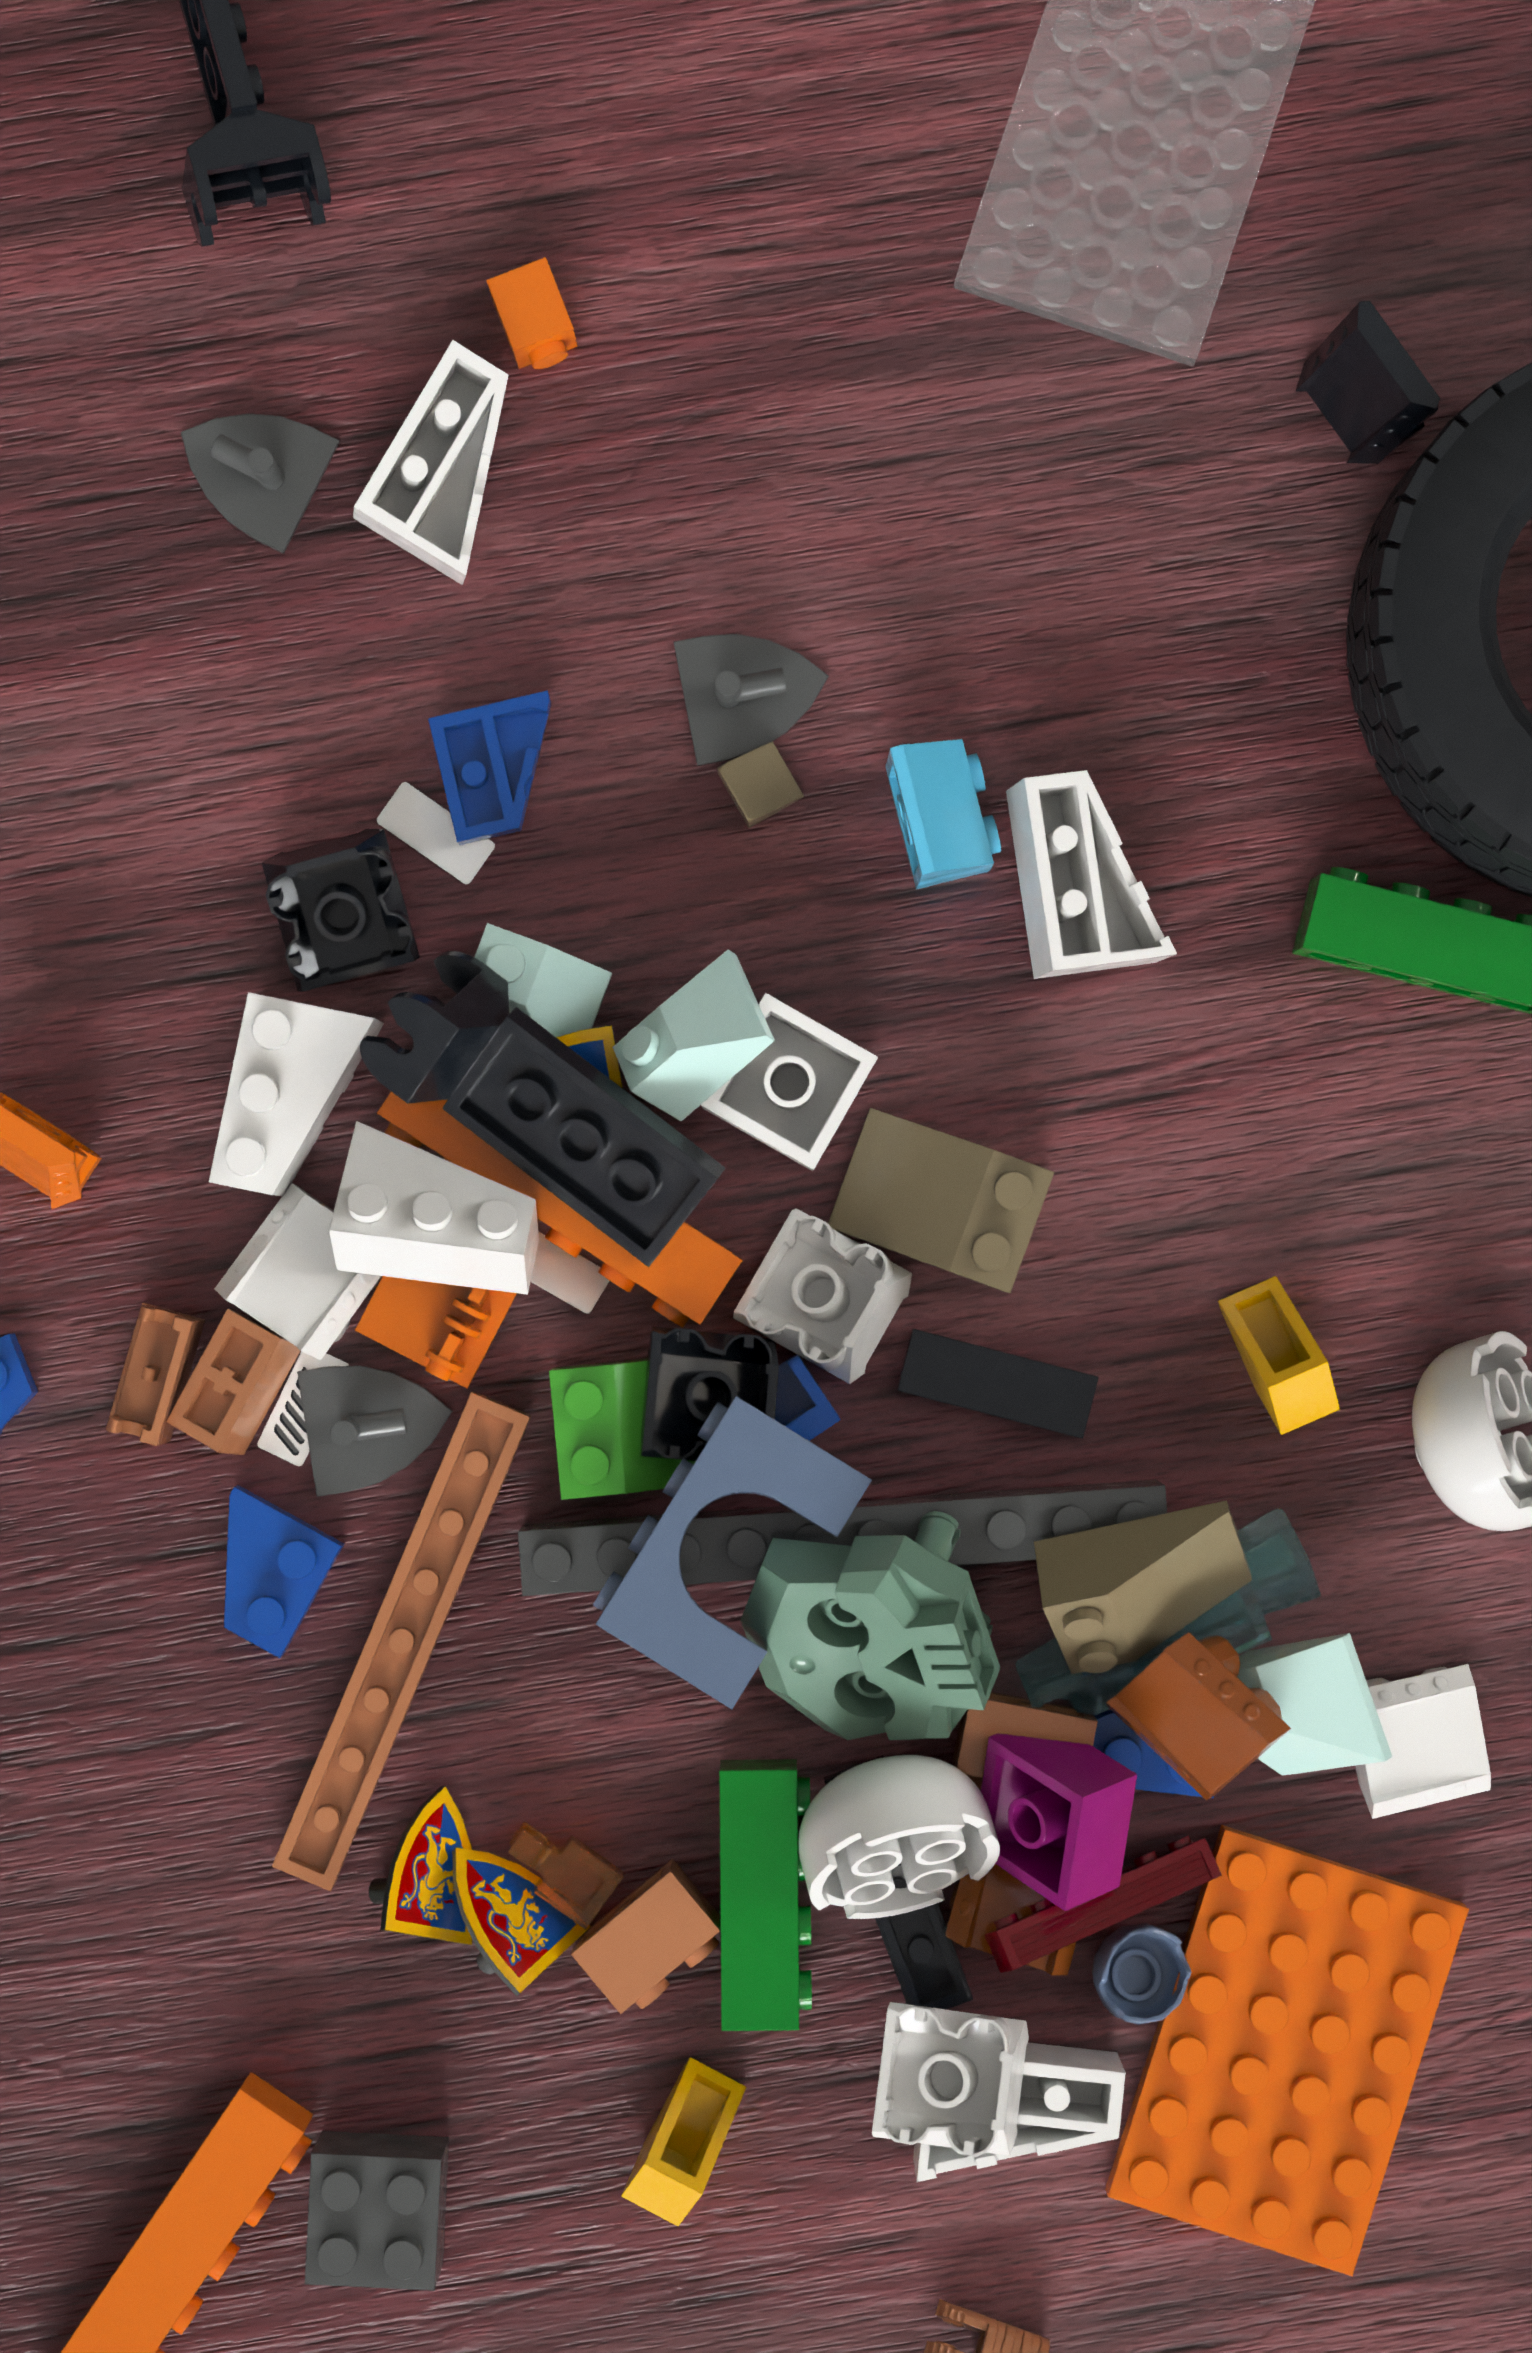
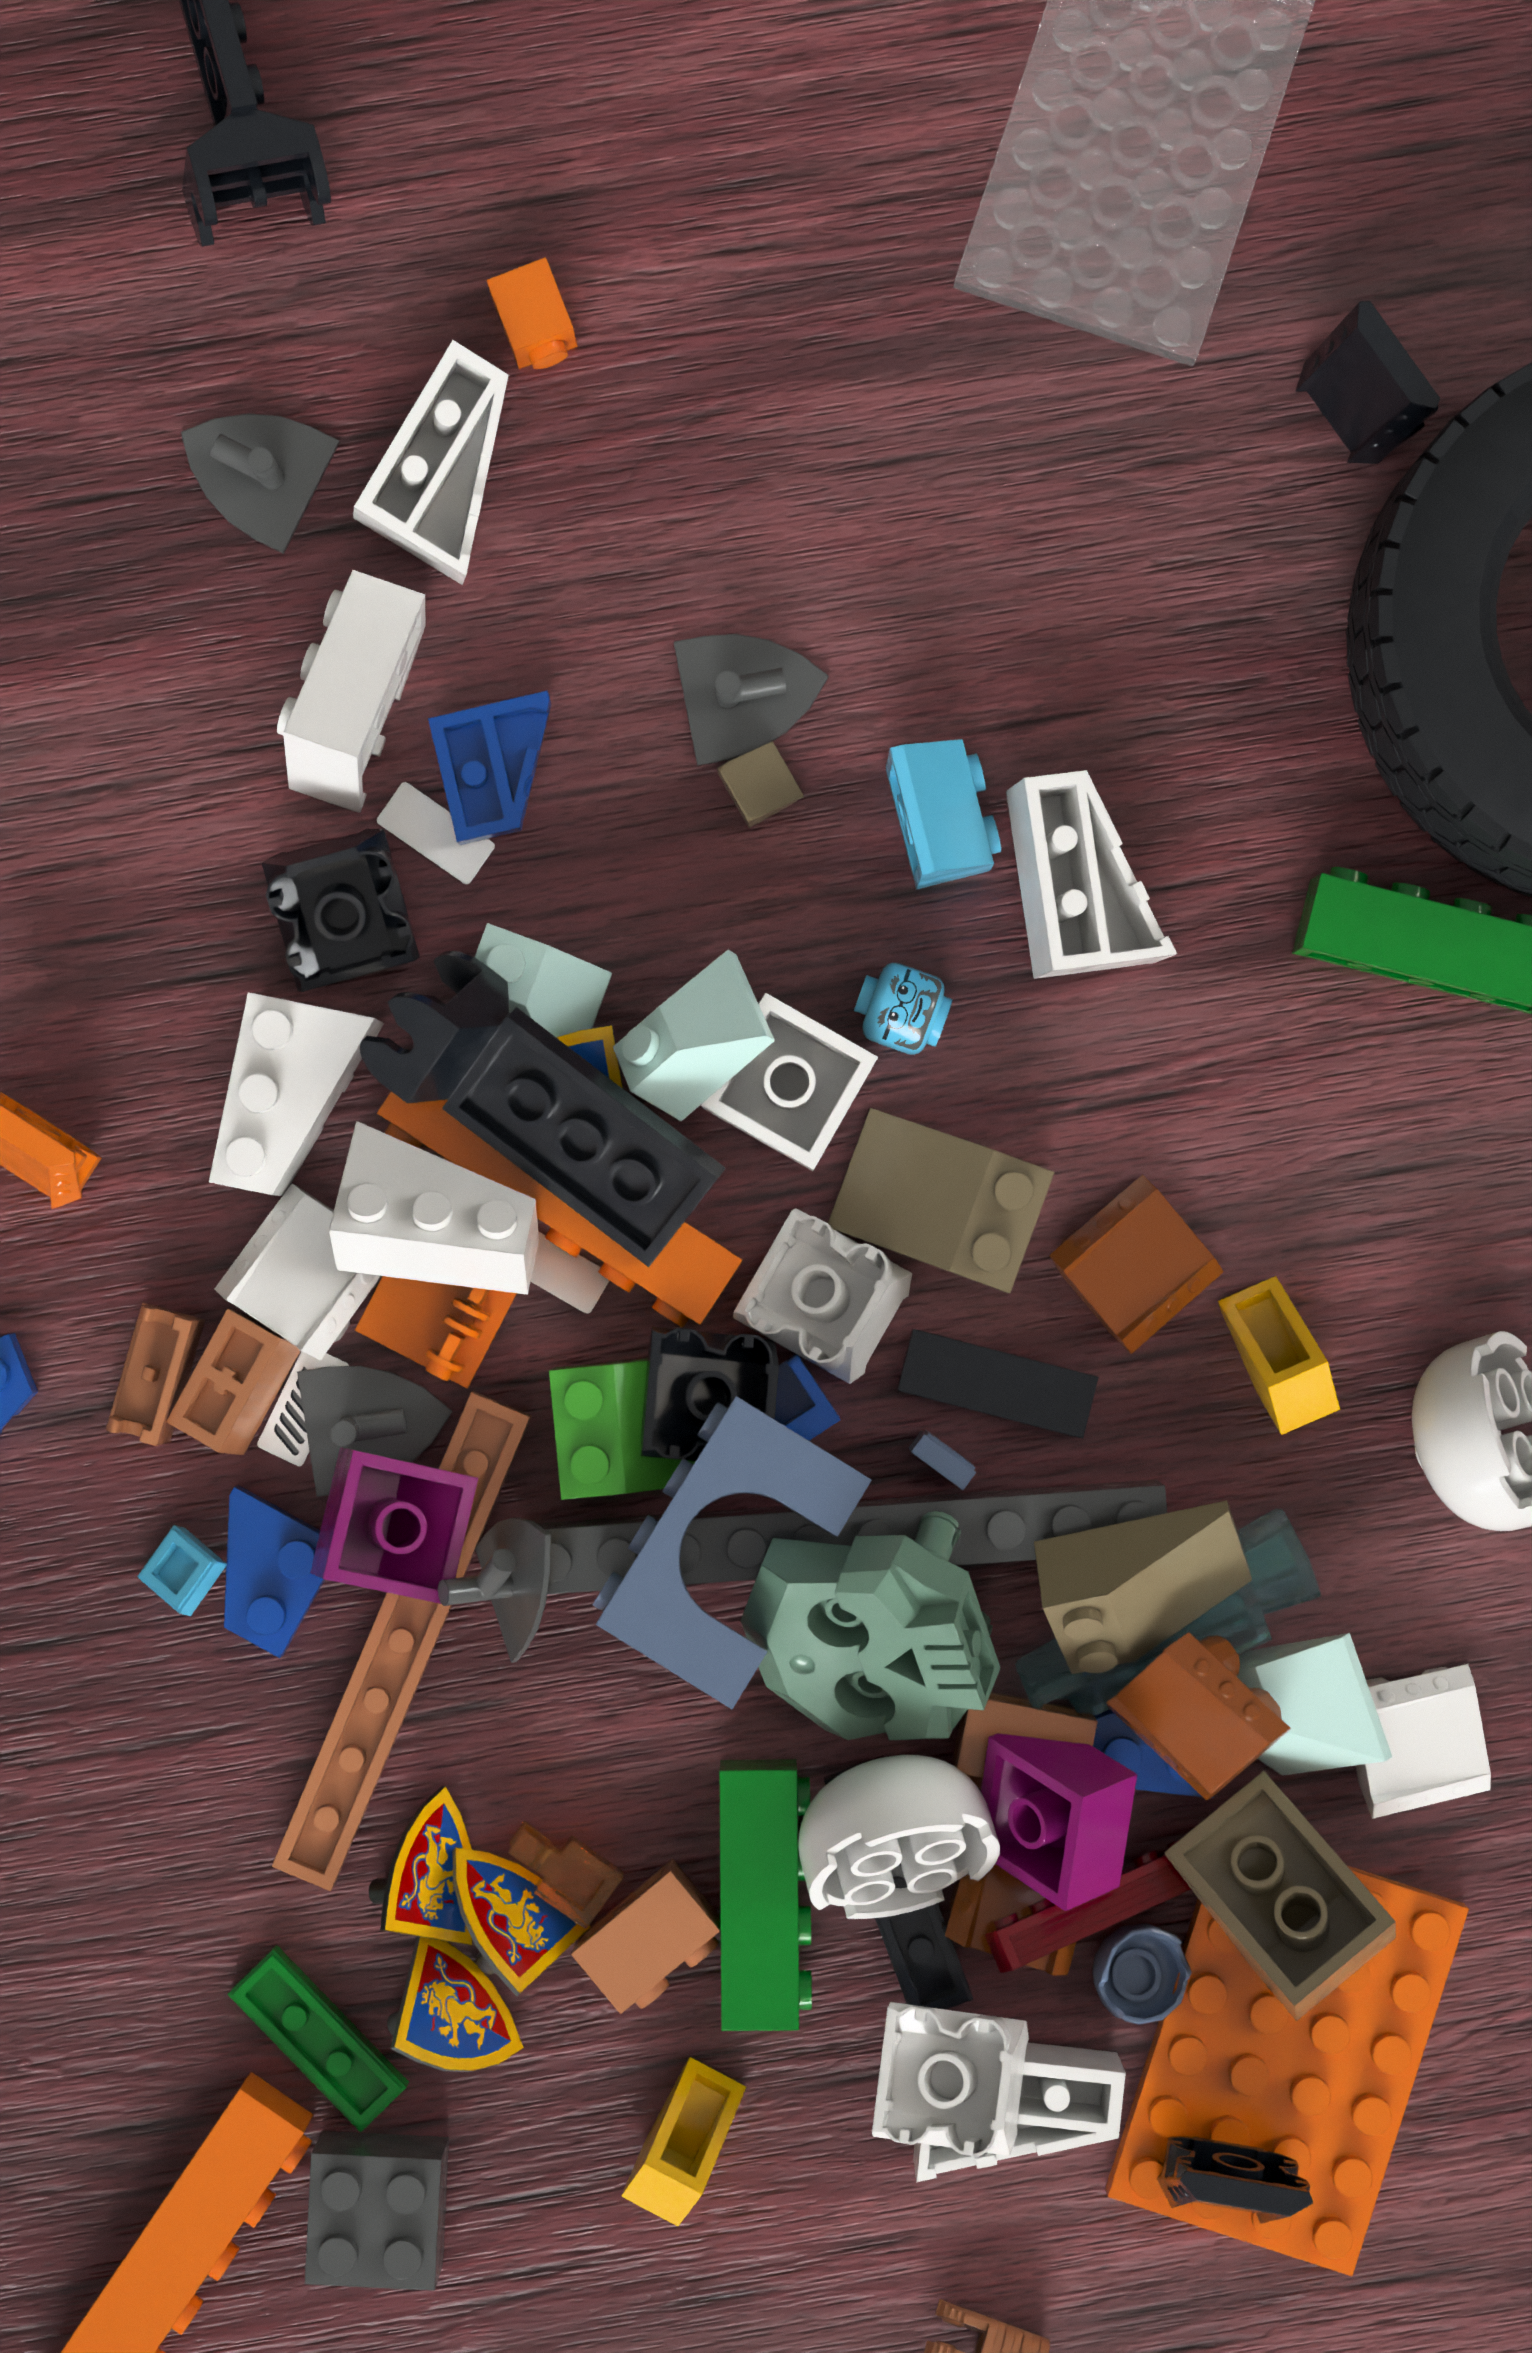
(182, 1570): none -> medium azure tile
(318, 2038): none -> green tile
(350, 688): none -> white wedge
(393, 1525): none -> magenta slope
(451, 2013): none -> shield
(512, 1576): none -> dark grey shield
(903, 1008): none -> medium azure head
(943, 1459): none -> sand blue tile
(1136, 1264): none -> dark orange slope
(1233, 2178): none -> black slope
(1282, 1895): none -> dark tan slope

